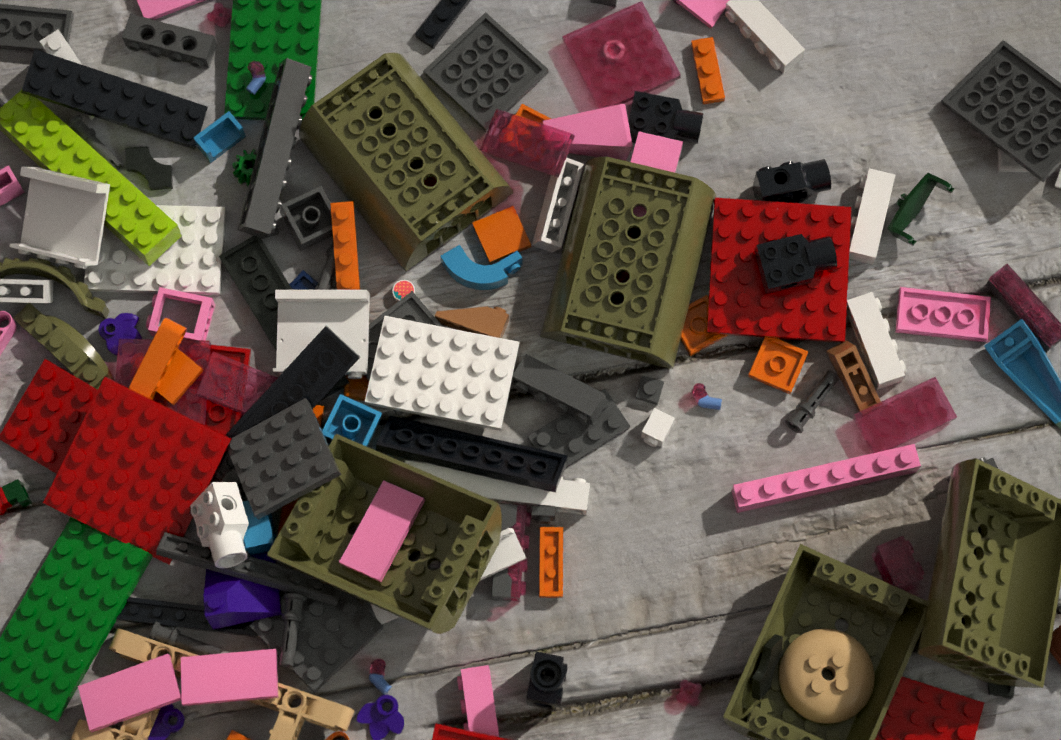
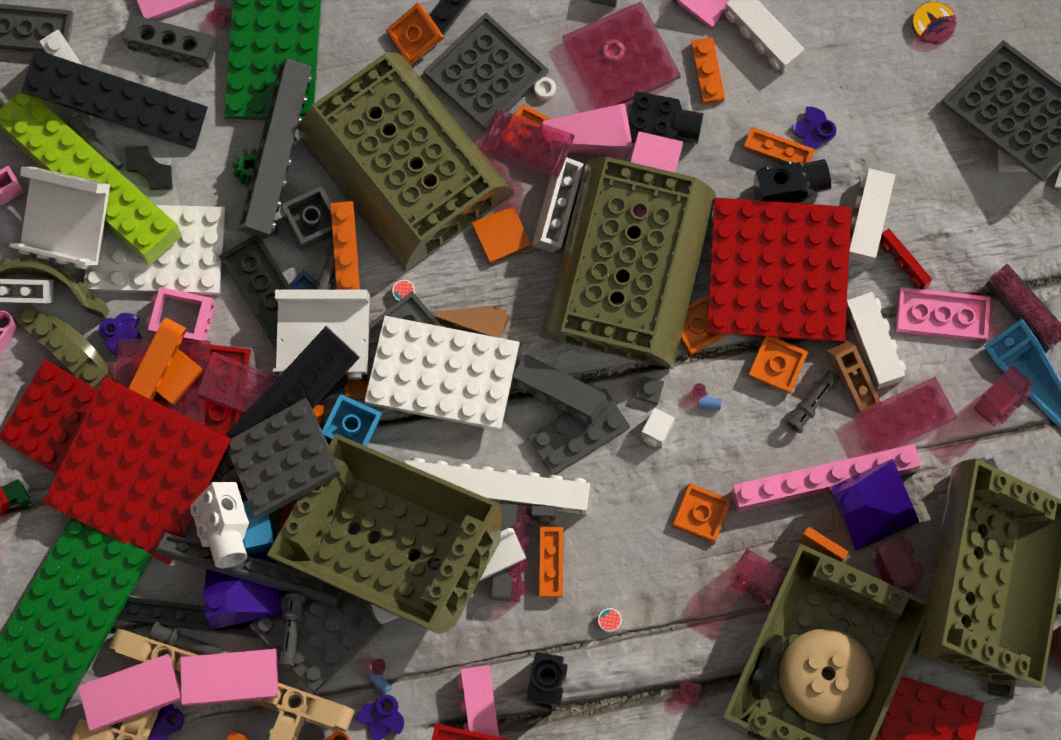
(219, 137): dark azure panel -> none
(258, 76): arm -> none
(382, 531): bright pink tile -> none
(414, 33): none -> orange tile
(472, 453): black plate -> none
(476, 275): dark azure arch -> none
(545, 89): none -> white tile
(609, 620): none -> coral tile
(701, 513): none -> orange tile
(757, 577): none -> clear pink brick
(777, 147): none -> orange plate
(793, 261): black brick -> none
(811, 128): none -> dark purple plate
(823, 545): none -> orange tile
(874, 504): none -> dark purple slope
(905, 260): none -> red plate
(912, 205): dark green piece -> none
(934, 22): none -> tile
(999, 400): none -> clear pink brick

